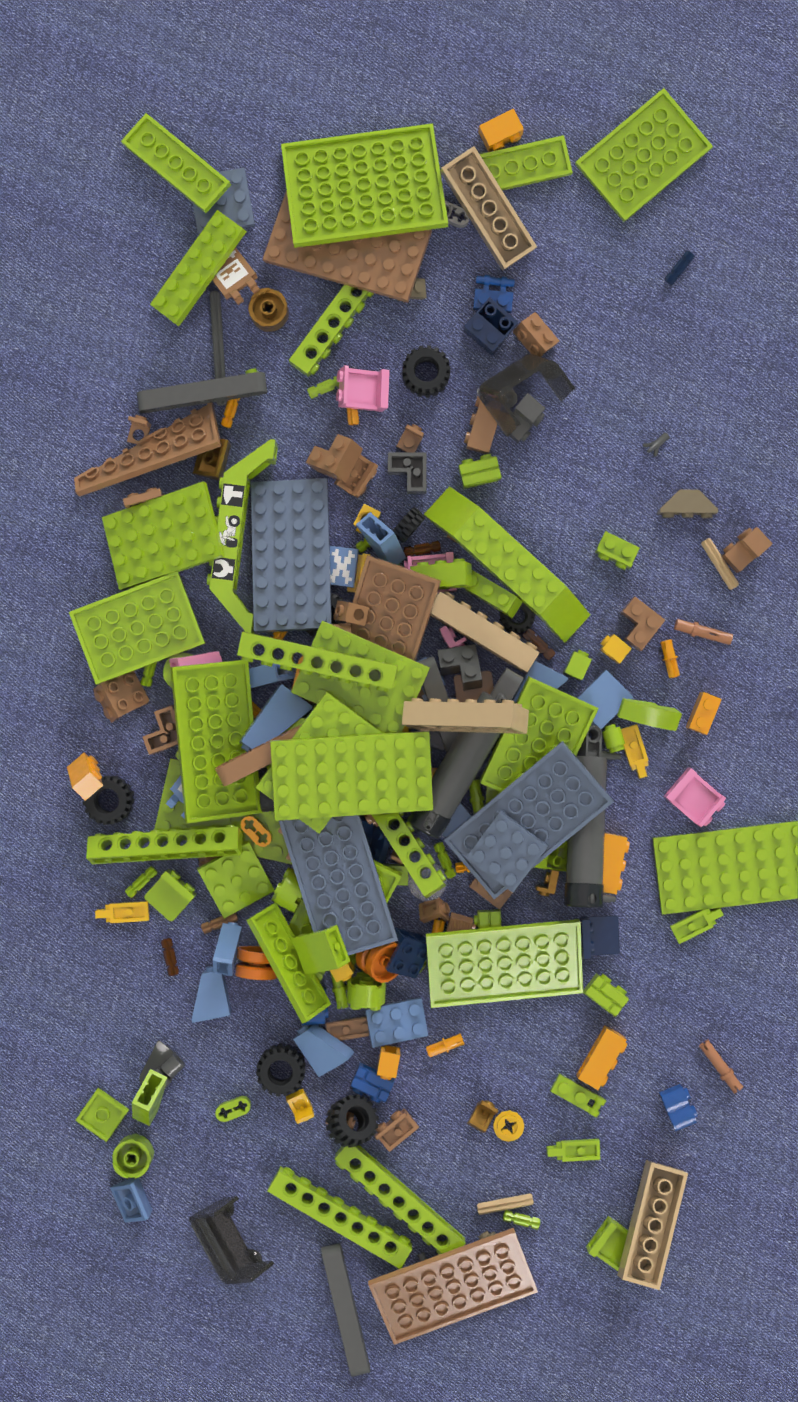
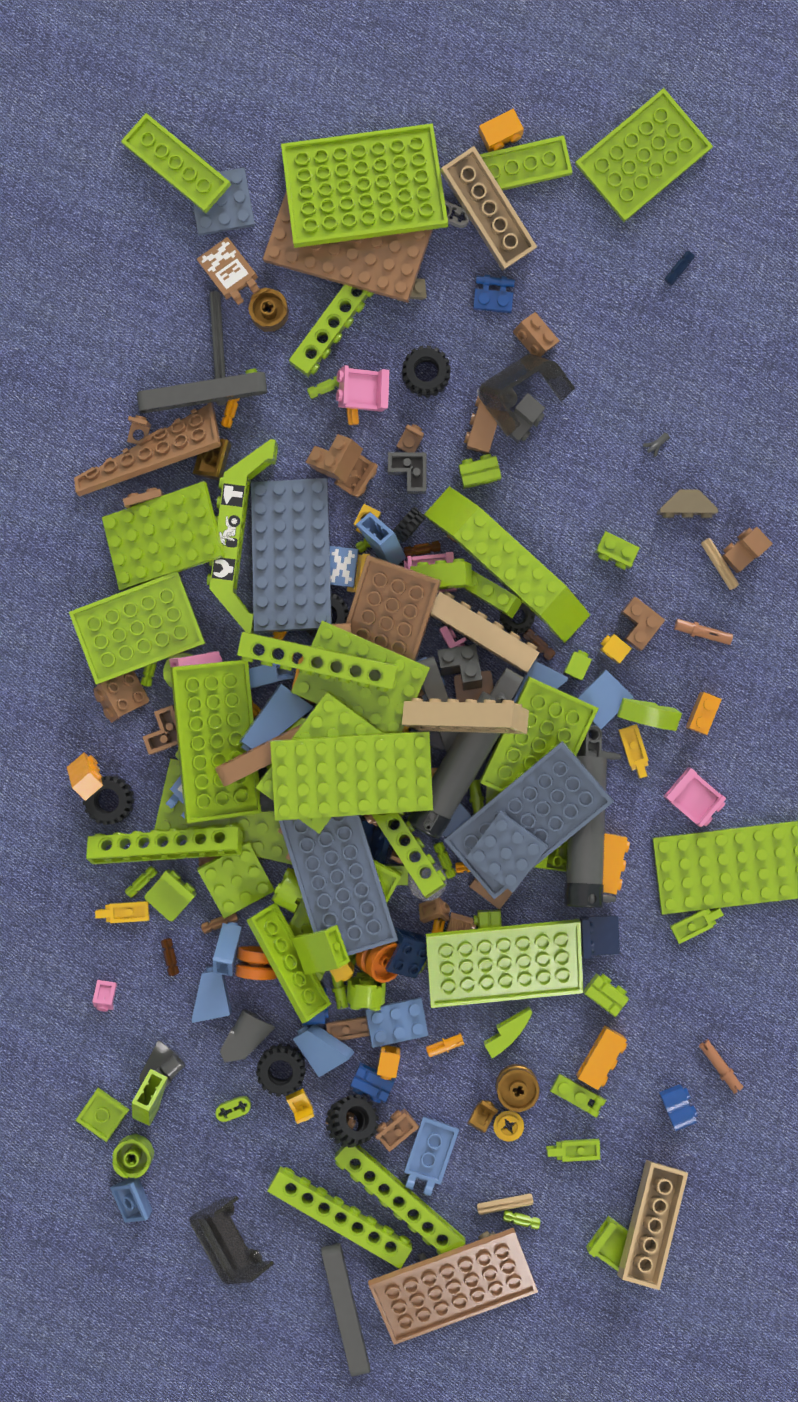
(104, 995): none -> bright pink bracket
(198, 267): lime plate -> none
(245, 1036): none -> dark grey panel
(252, 834): light orange beam -> none
(345, 612): medium nougat bracket -> none
(430, 1153): none -> medium blue tile
(490, 326): dark blue slope -> none
(508, 1032): none -> lime slope
(517, 1099): none -> pearl gold wheel
(551, 881): pearl gold bracket -> none
(613, 738): lime brick -> none
(670, 658): light orange axle -> none

